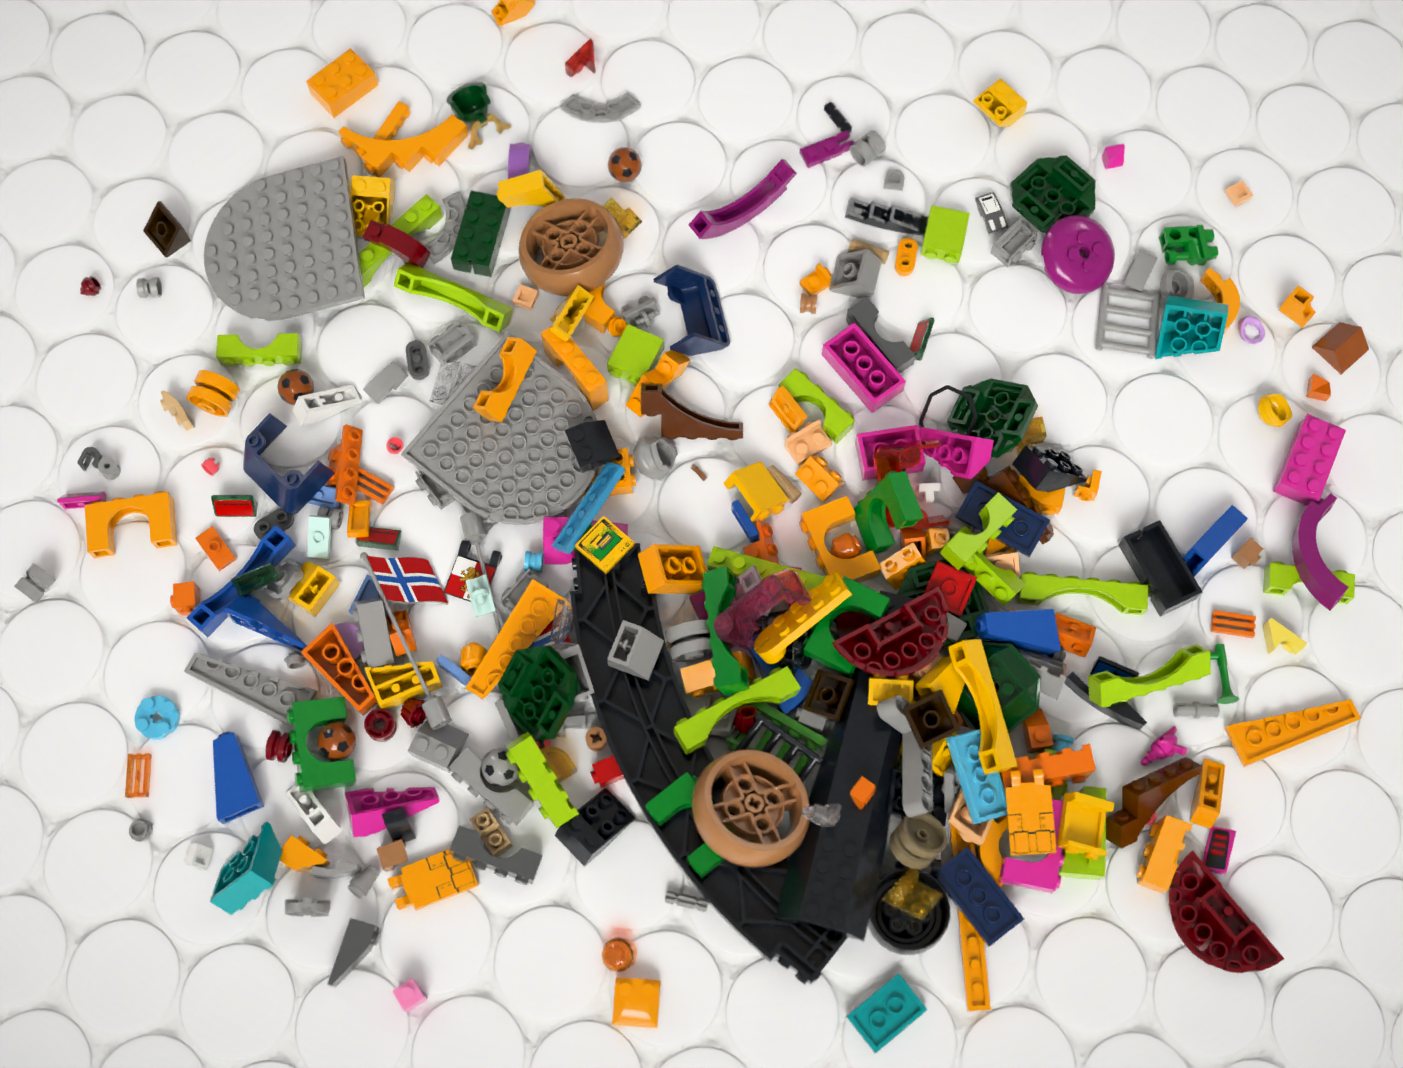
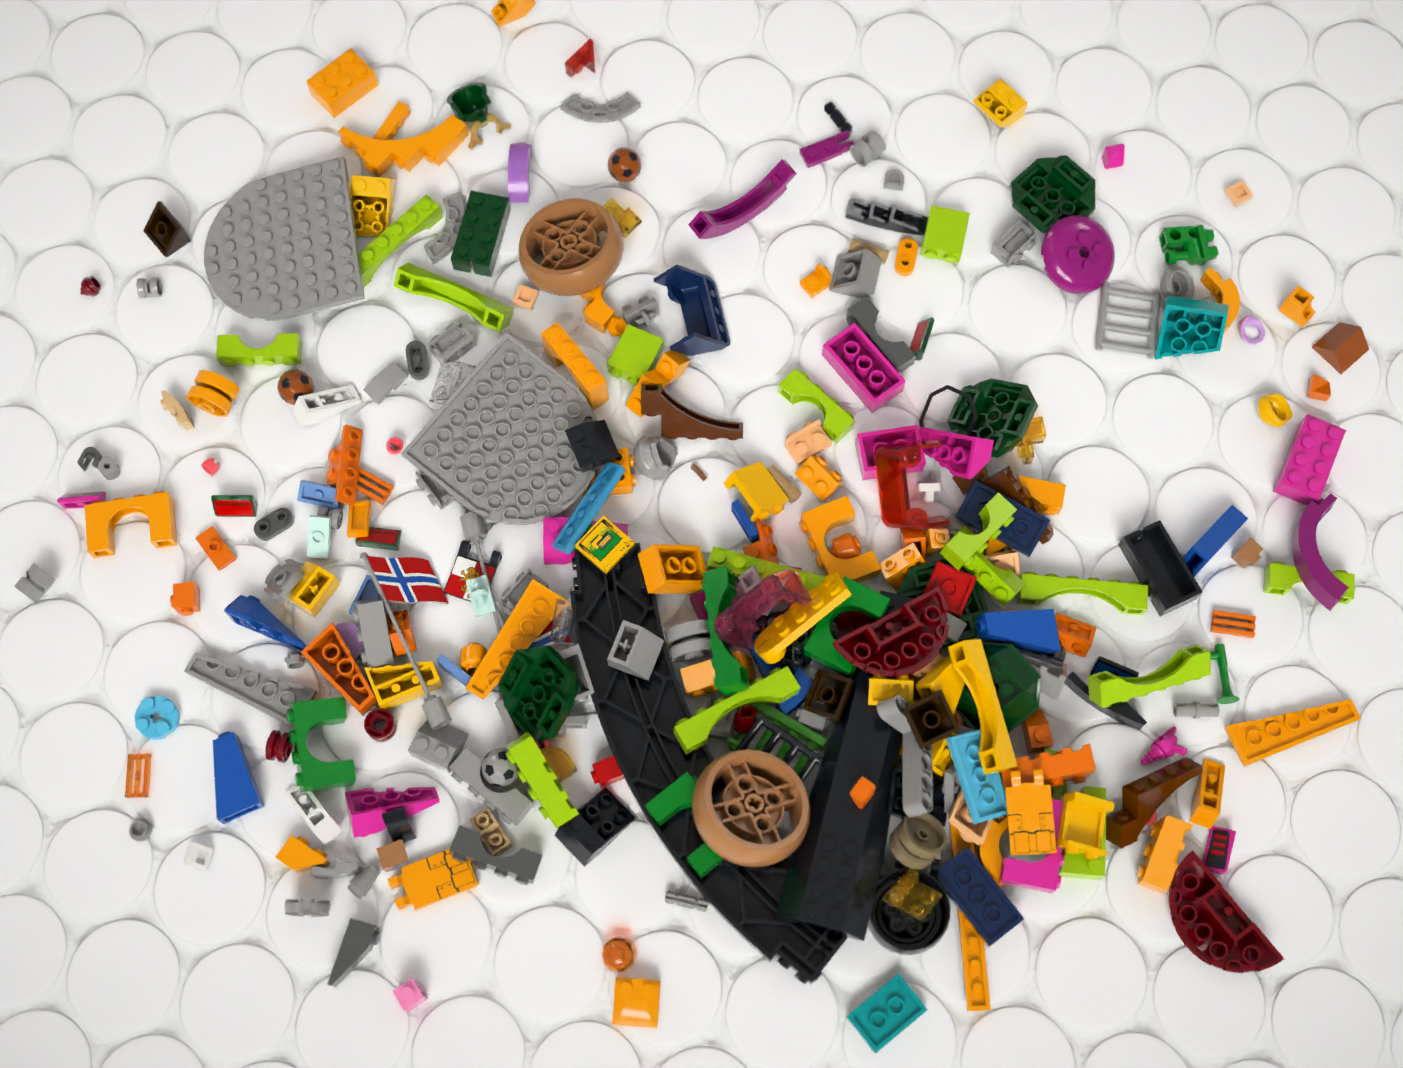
(210, 612): blue arch -> none
(248, 872): teal wedge -> none
(255, 579): clear green slope -> none
(292, 489): dark blue windscreen -> none
(336, 741): dark orange piece -> none
(397, 242): dark red arch -> none
(413, 712): dark red piece -> none
(516, 359): light orange arch -> none
(529, 189): yellow arch -> none
(533, 561): medium azure wheel -> none
(570, 312): yellow arch -> none
(595, 743): medium nougat wheel -> none
(787, 409): light orange plate -> none
(808, 303): medium nougat wheel -> none
(822, 815): clear bracket -> none
(870, 514): green arch -> none
(992, 212): slope -> none
(1048, 469): black slope -> none
(1061, 742): medium azure wheel -> none
(1090, 489): light orange bracket -> none
(1140, 271): light grey slope -> none
(1276, 633): light yellow slope -> none

